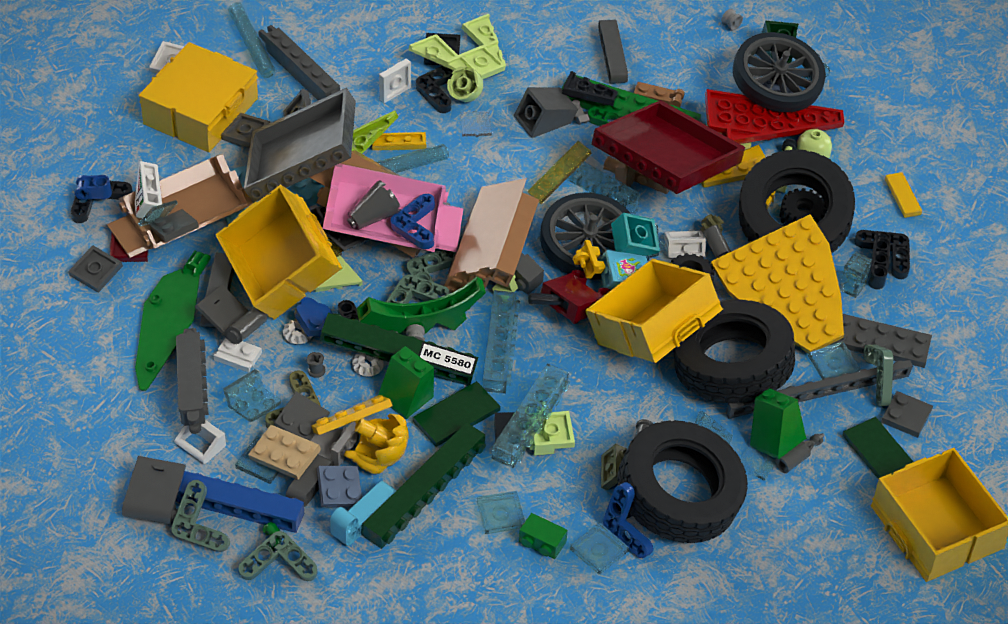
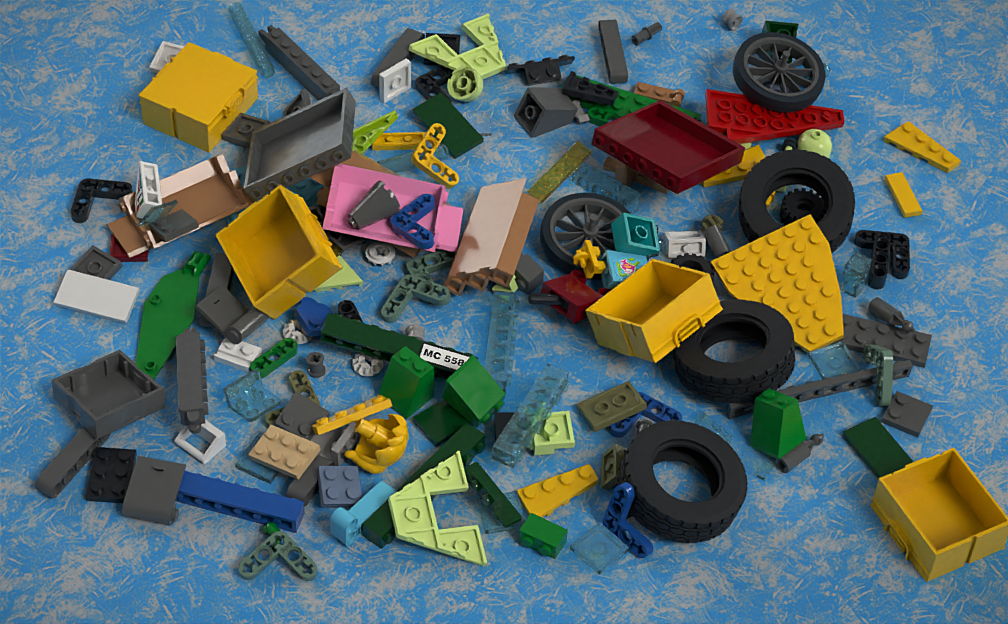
(68, 463): none -> dark grey beam
(94, 187): blue piece -> none
(96, 296): none -> white tile
(108, 394): none -> dark grey tile
(110, 474): none -> black plate
(190, 520): sand green beam -> none
(277, 350): none -> green beam
(380, 247): none -> white gear
(398, 53): none -> dark grey beam
(416, 520): none -> yellowish green wing
(428, 159): none -> yellow beam
(444, 310): green arch -> none
(459, 135): none -> dark green tile
(473, 392): none -> green slope
(491, 495): none -> dark green bracket
(541, 71): none -> black bracket
(551, 493): none -> yellow wing
(611, 406): none -> olive tile
(646, 33): none -> dark grey axle
(651, 403): none -> blue beam
(889, 314): none -> dark grey wheel
(922, 146): none -> yellow wing

